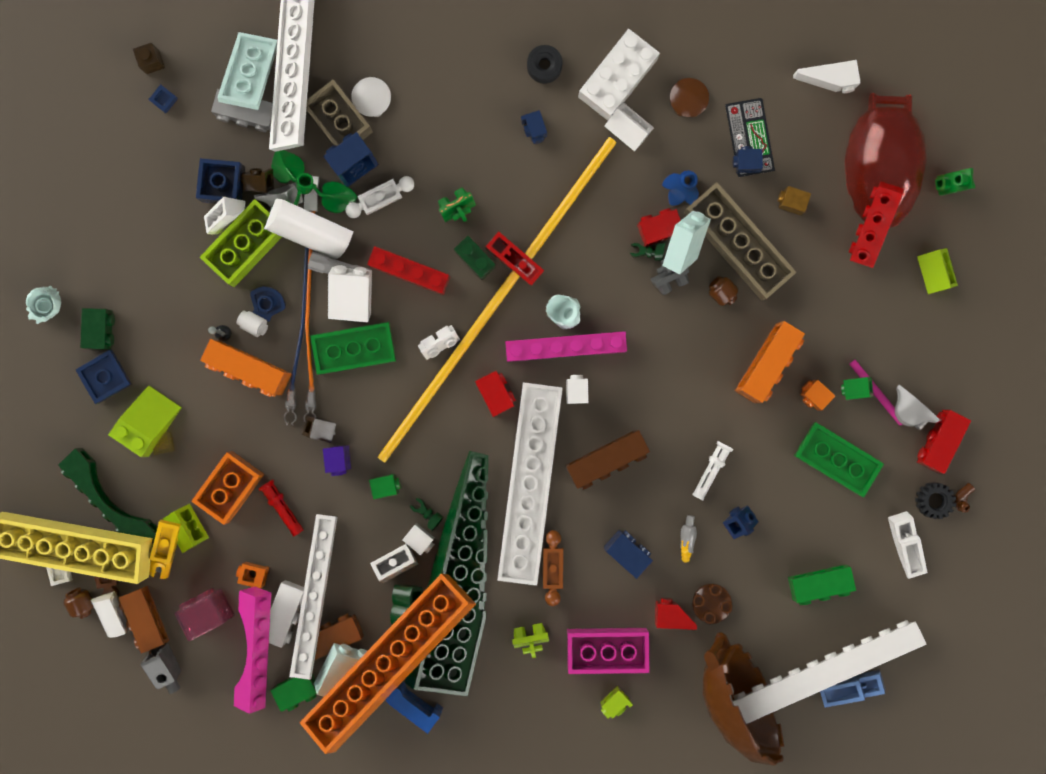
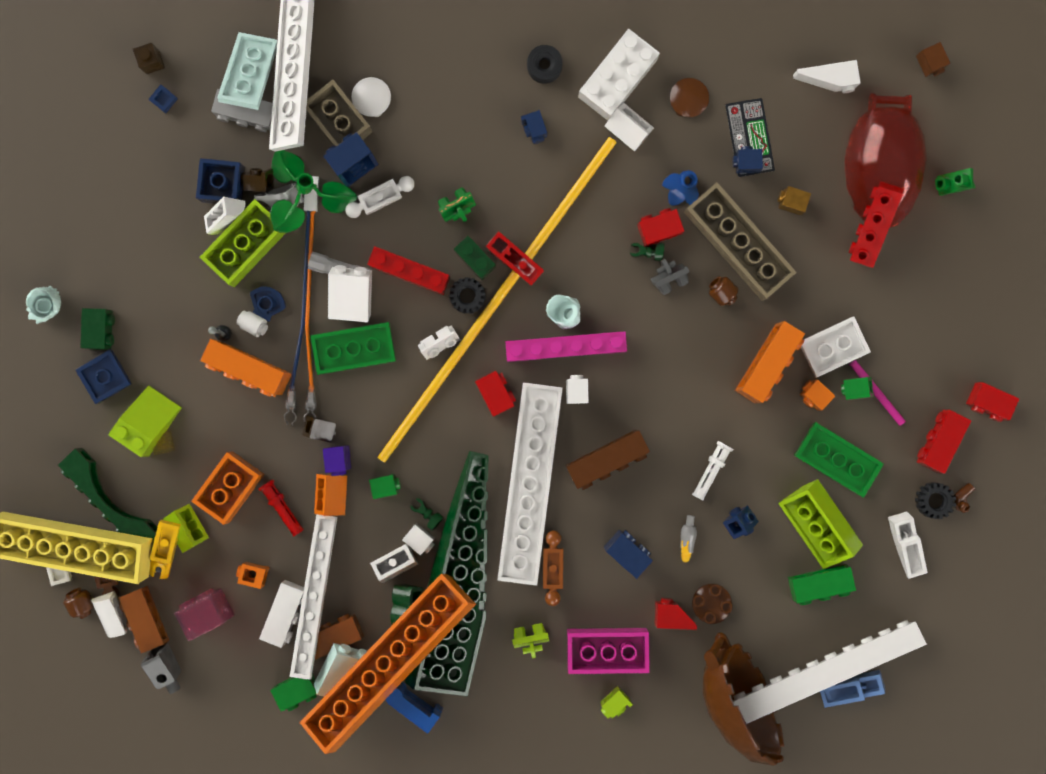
(255, 614): dark pink arch -> none
(308, 229): white brick -> none
(330, 495): none -> orange brick
(462, 284): none -> black tyre
(686, 242): light aqua brick -> none
(821, 524): none -> lime slope
(835, 347): none -> white plate
(911, 411): light grey hat -> none
(933, 60): none -> reddish brown brick
(937, 271): lime brick -> none
(992, 401): none -> red brick

